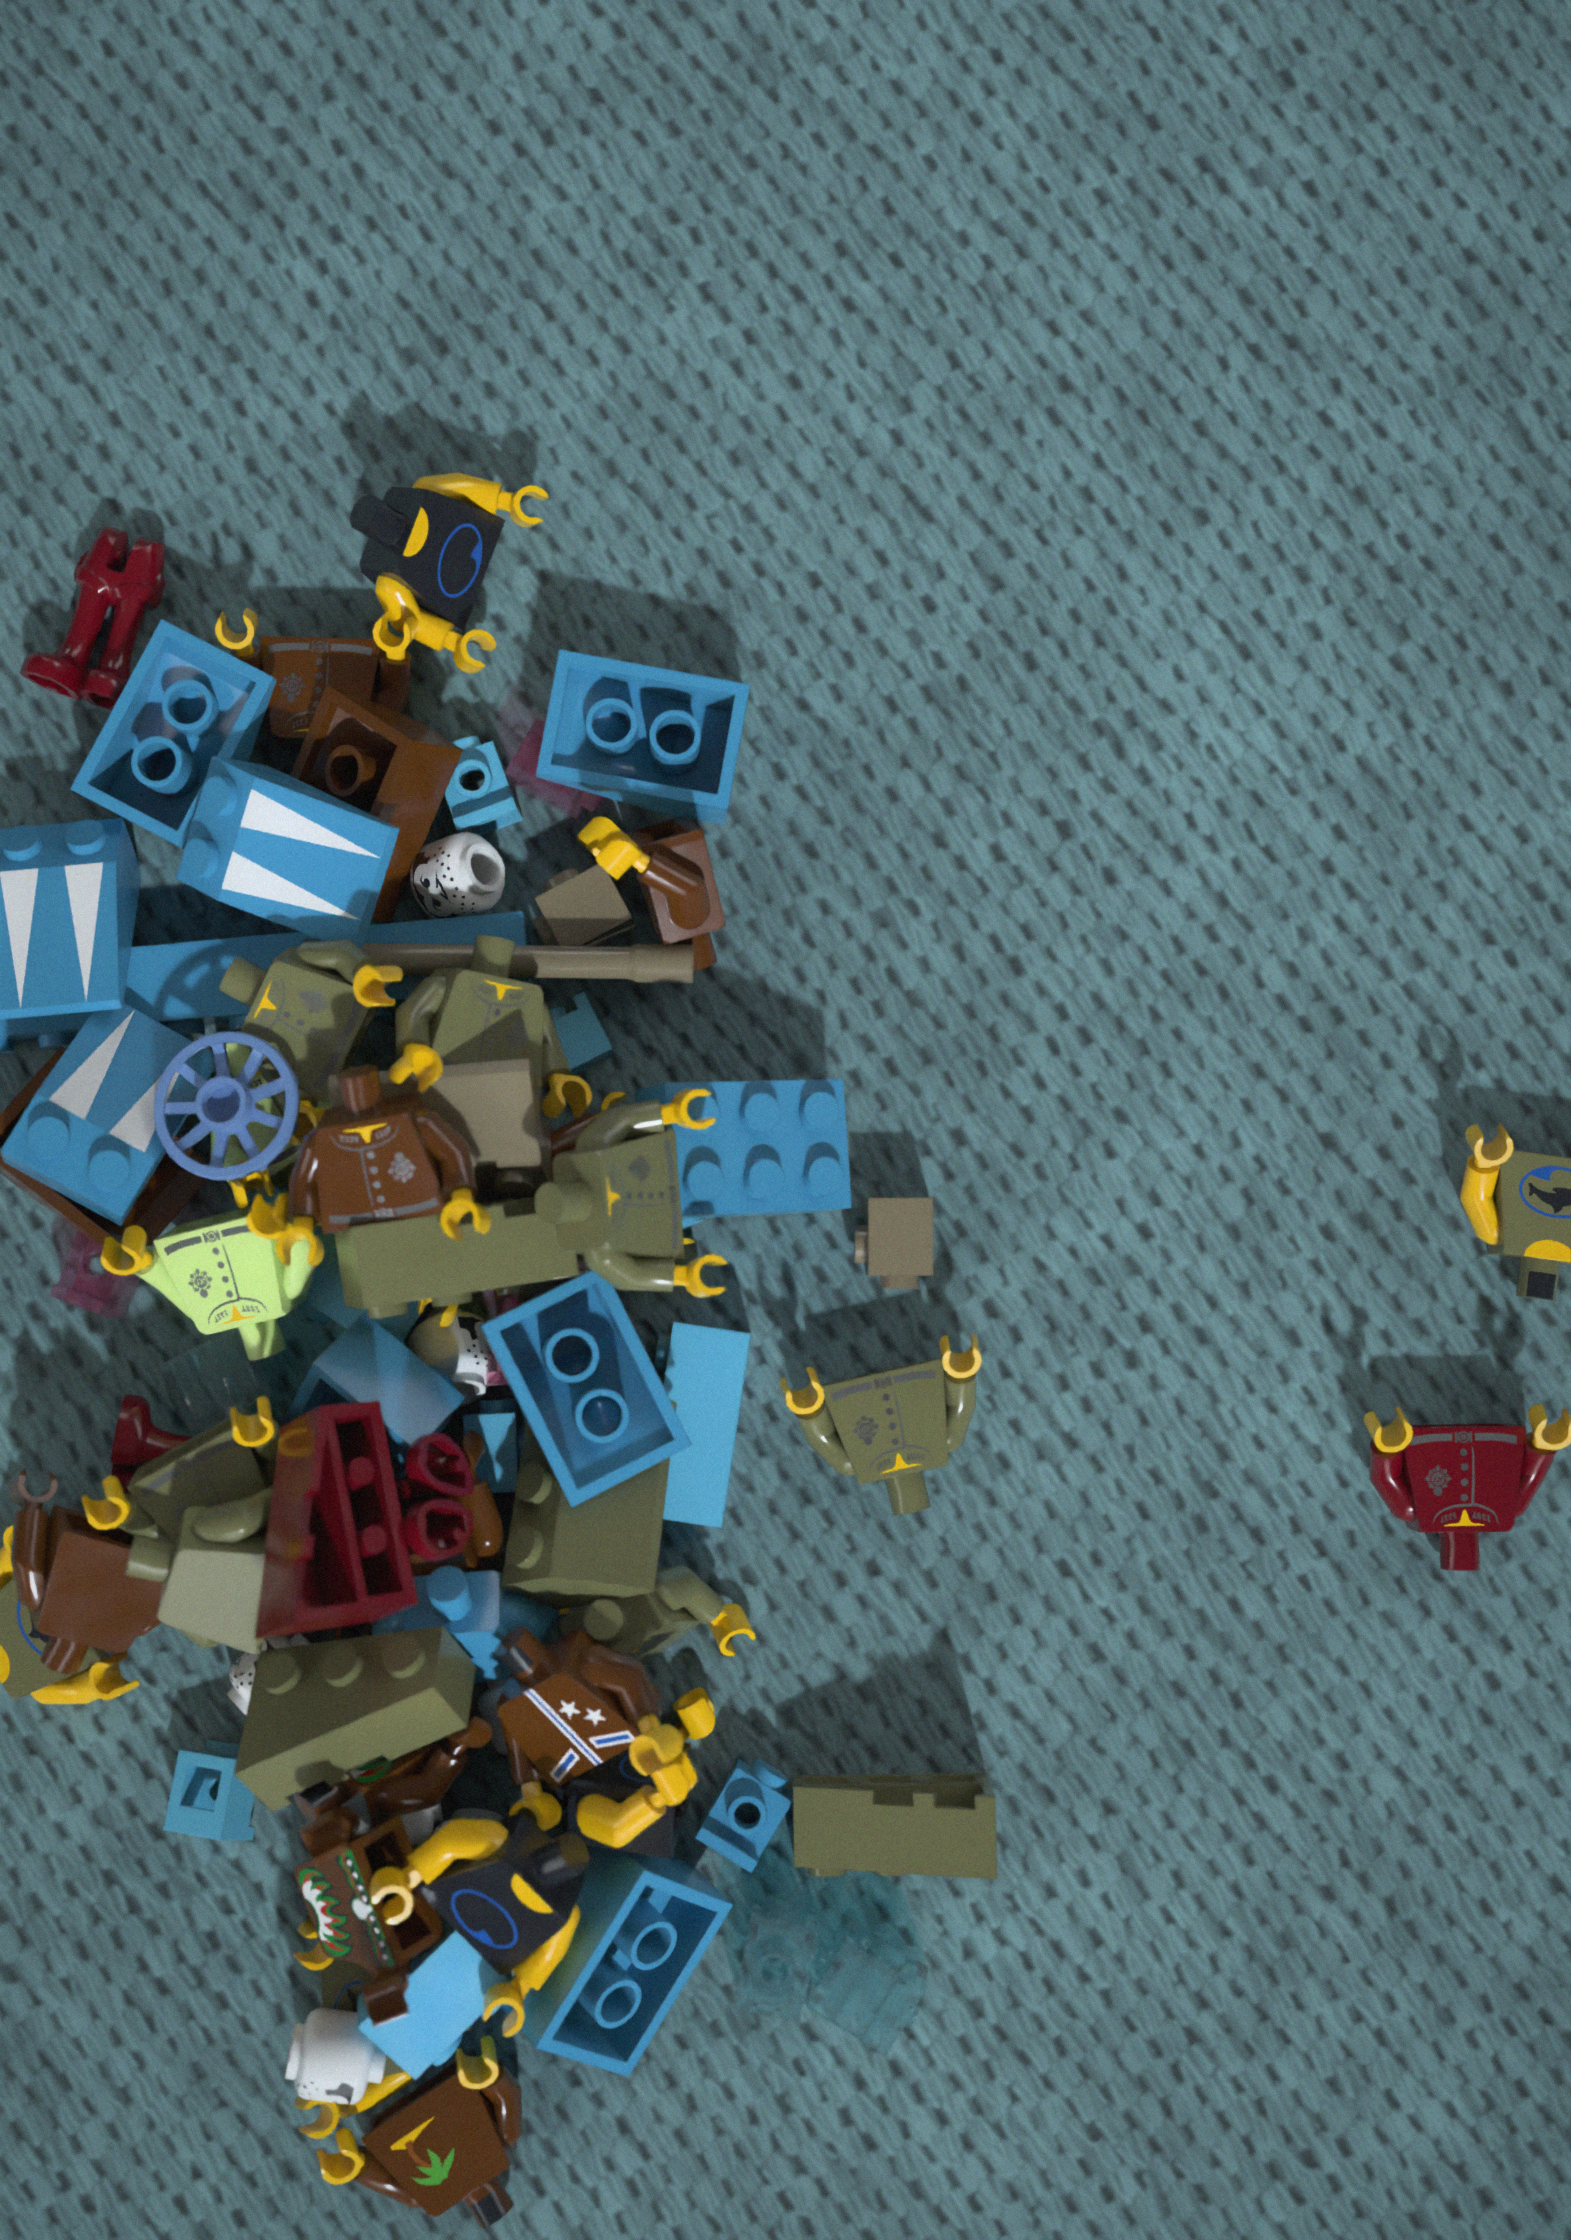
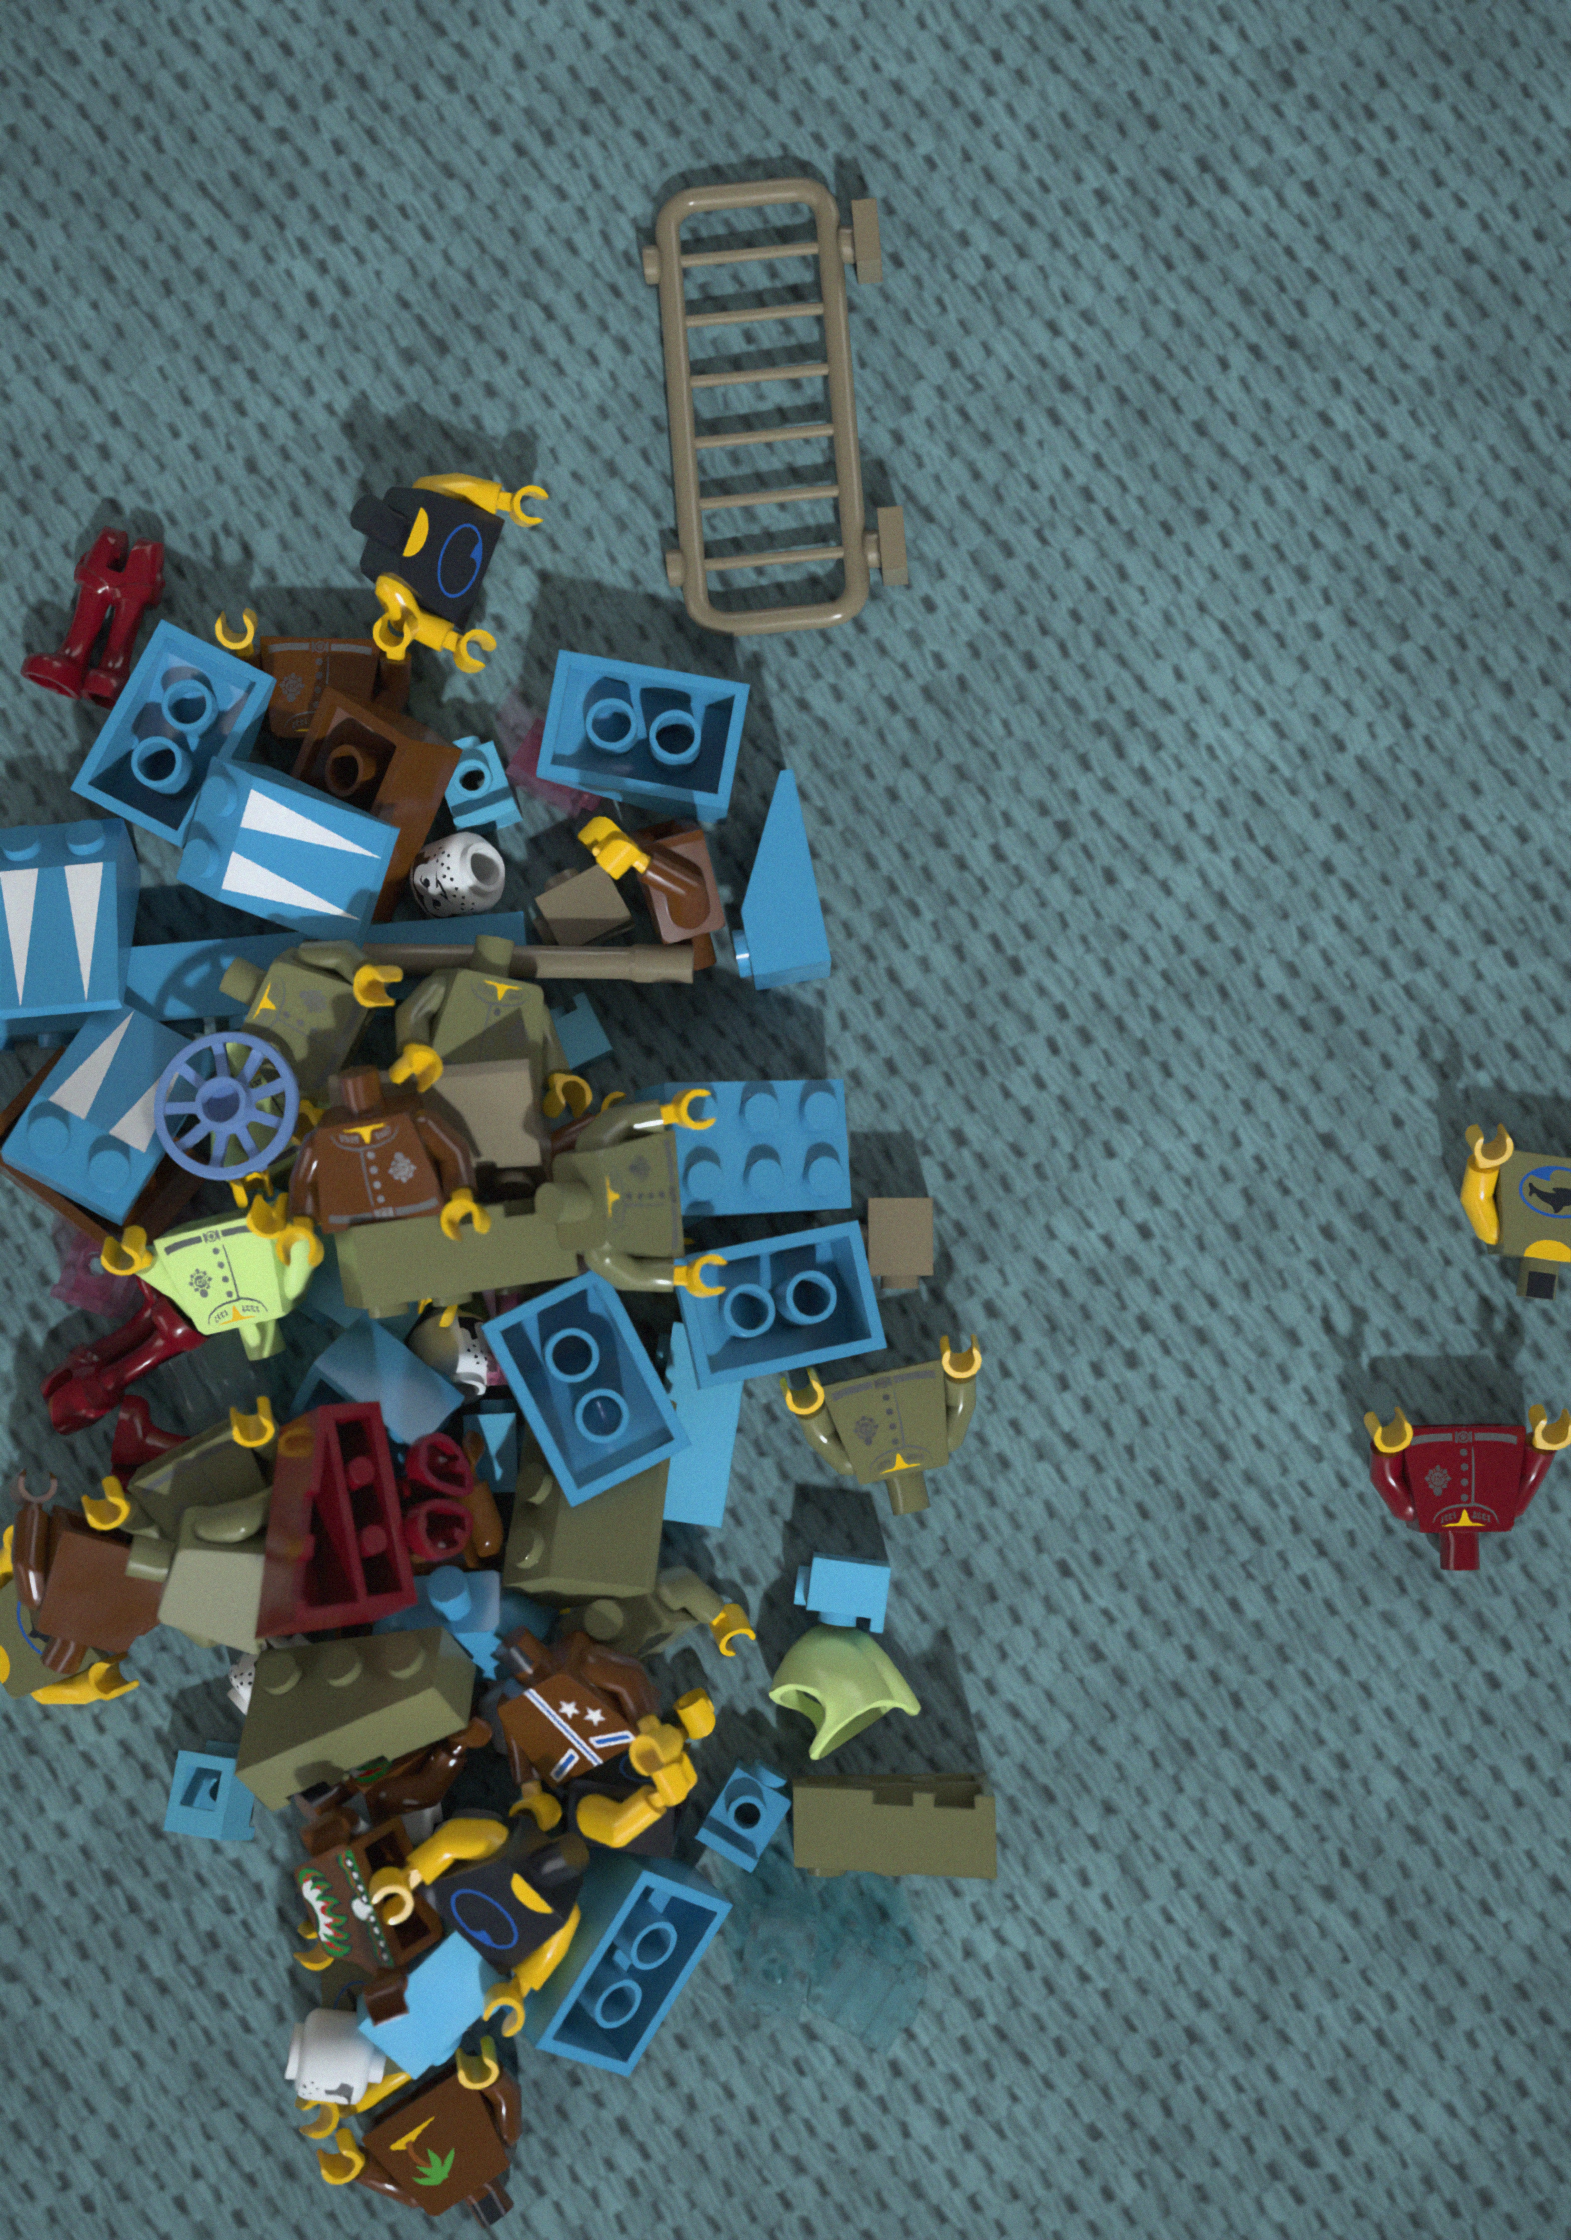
(97, 1374): none -> dark red piece
(781, 911): none -> dark azure slope
(783, 1305): none -> dark azure slope
(844, 1589): none -> medium azure brick
(847, 1677): none -> yellowish green piece
(860, 547): none -> dark tan bar

